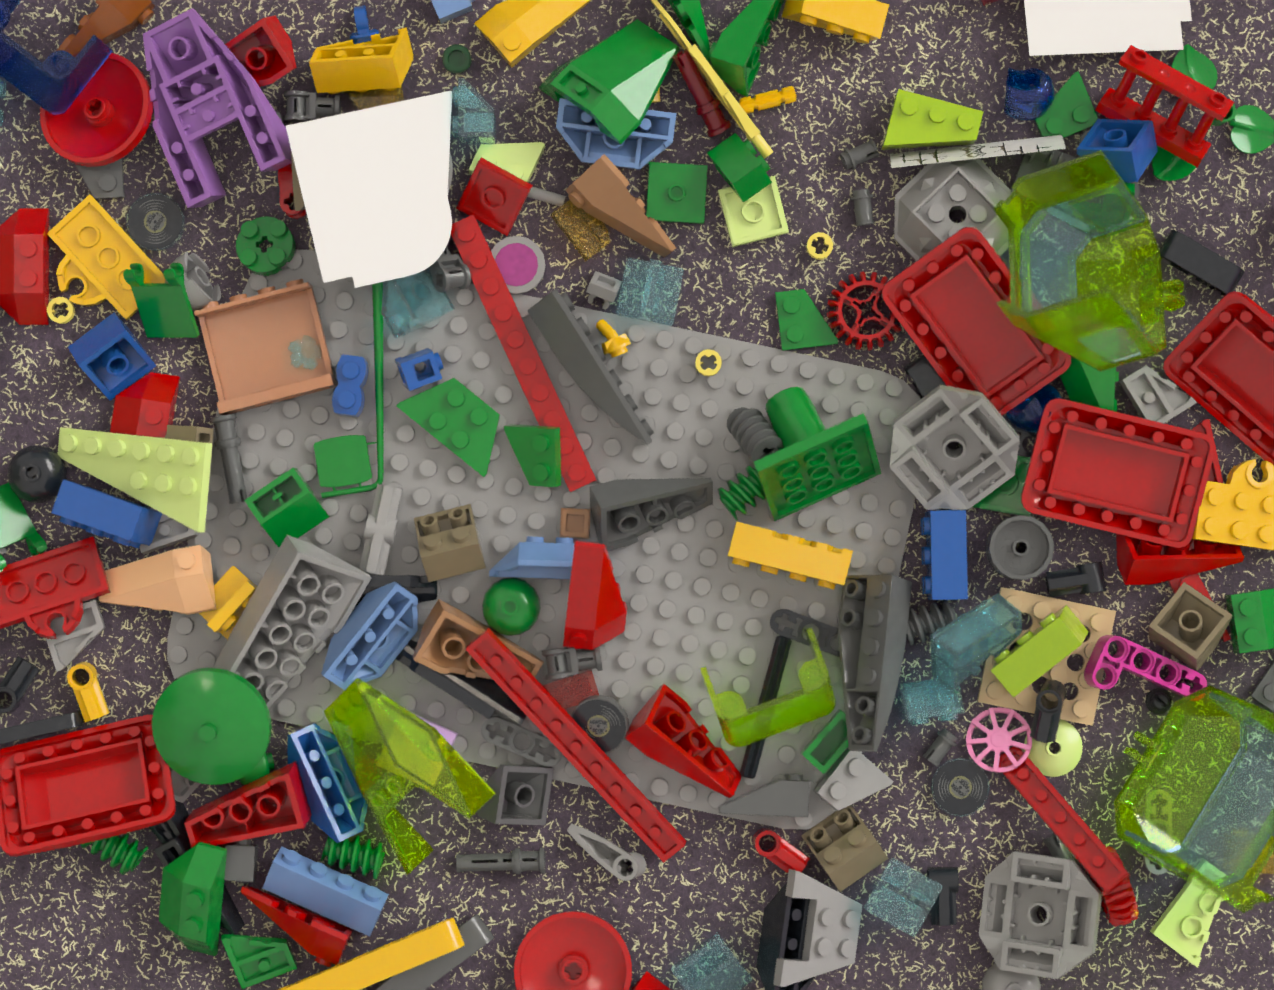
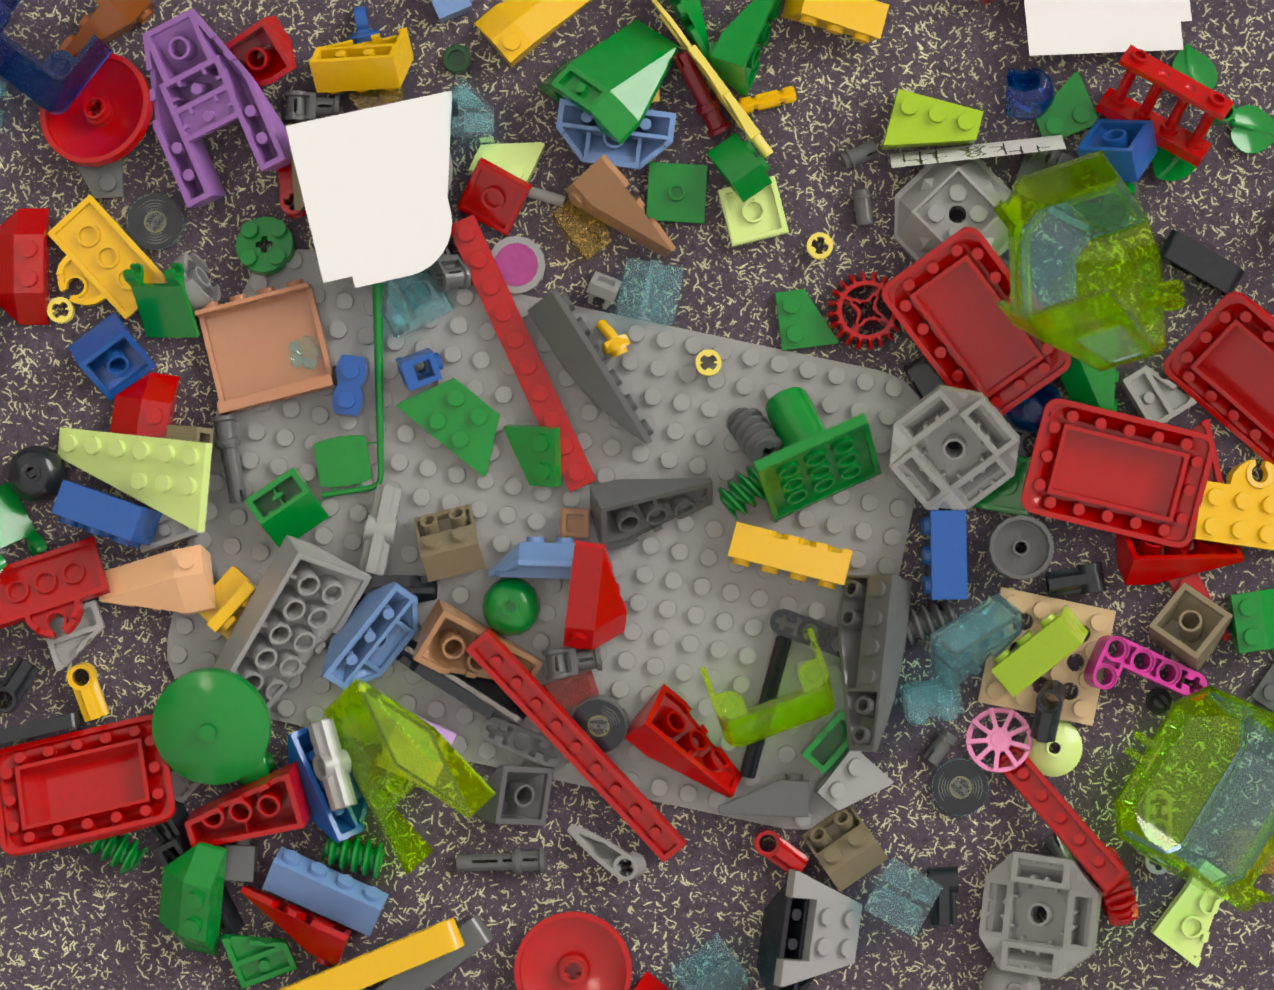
(332, 764): none -> light grey piece

